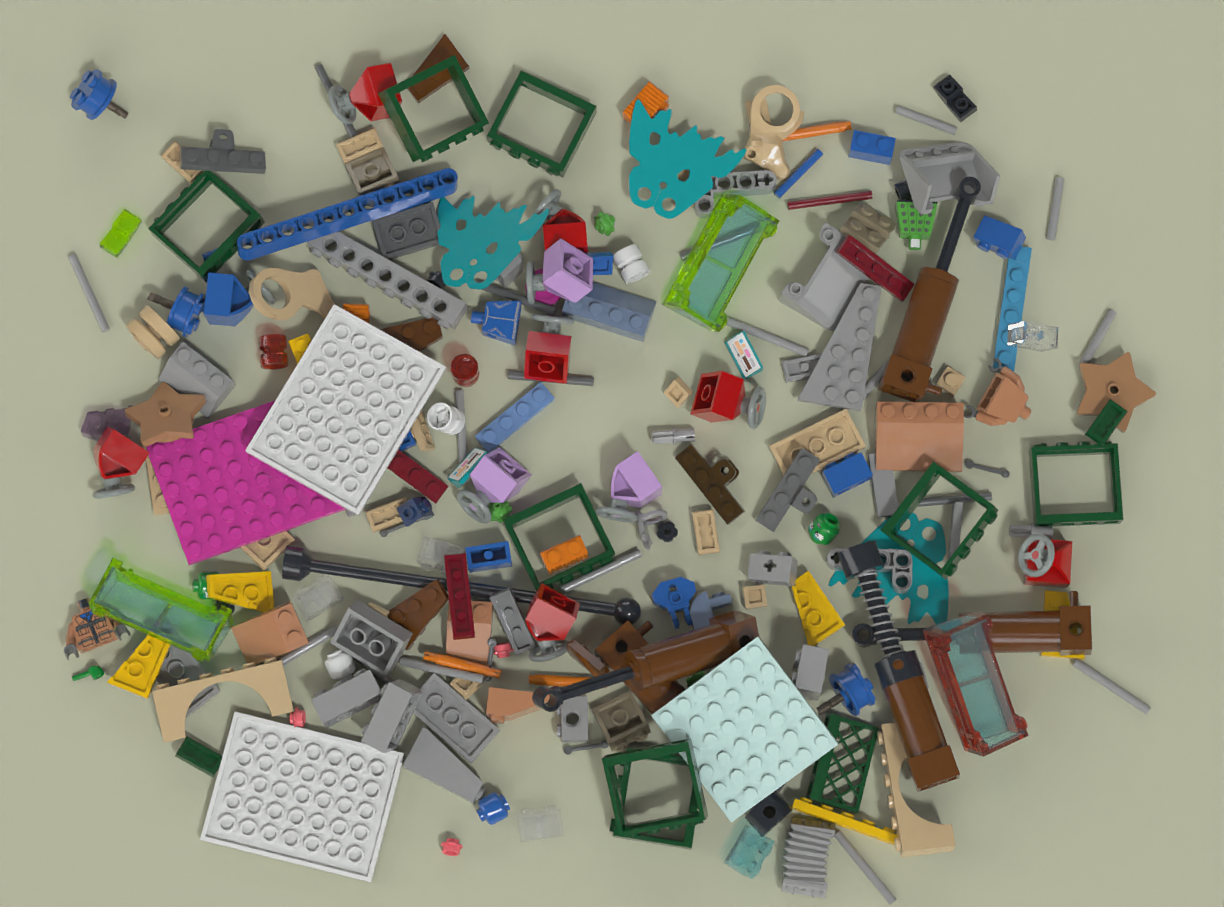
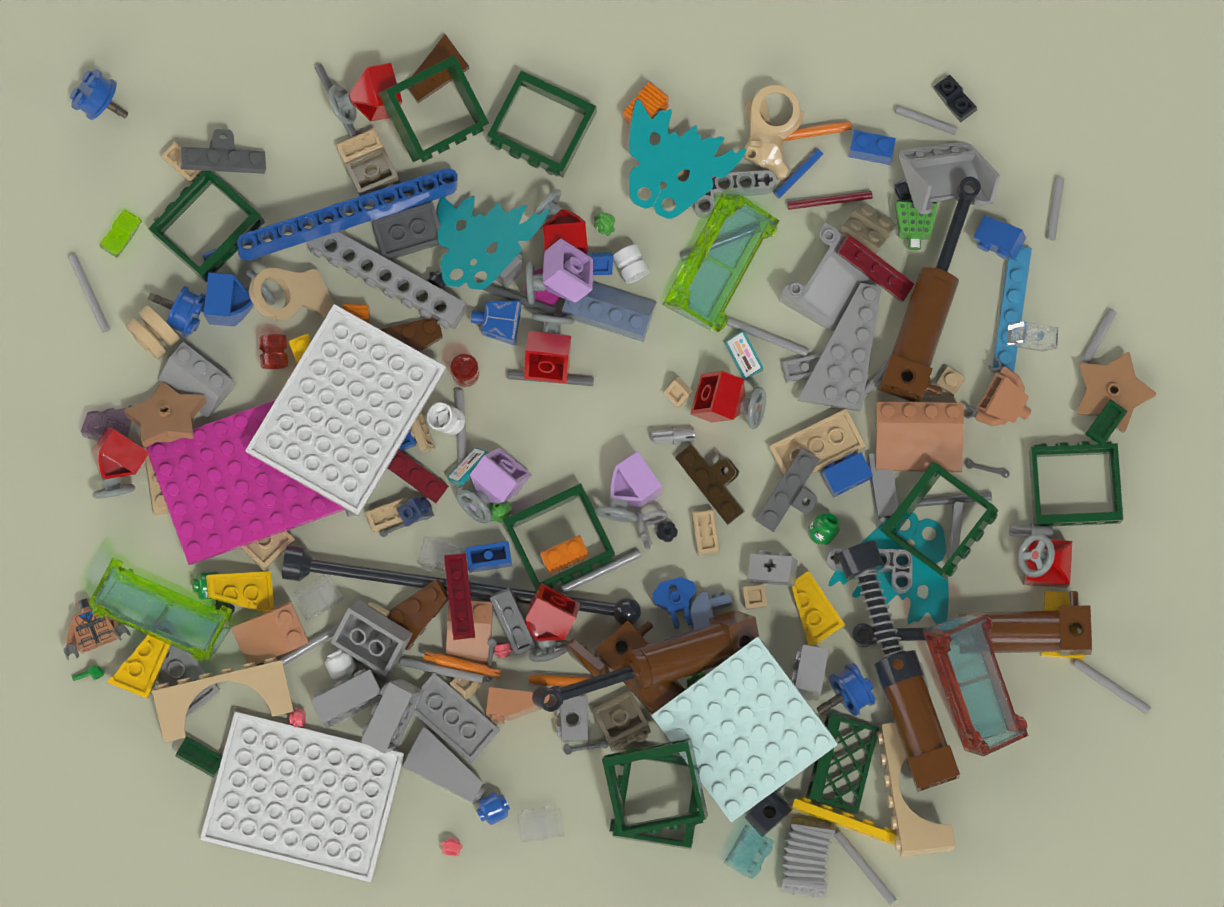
(515, 417): medium blue plate -> none

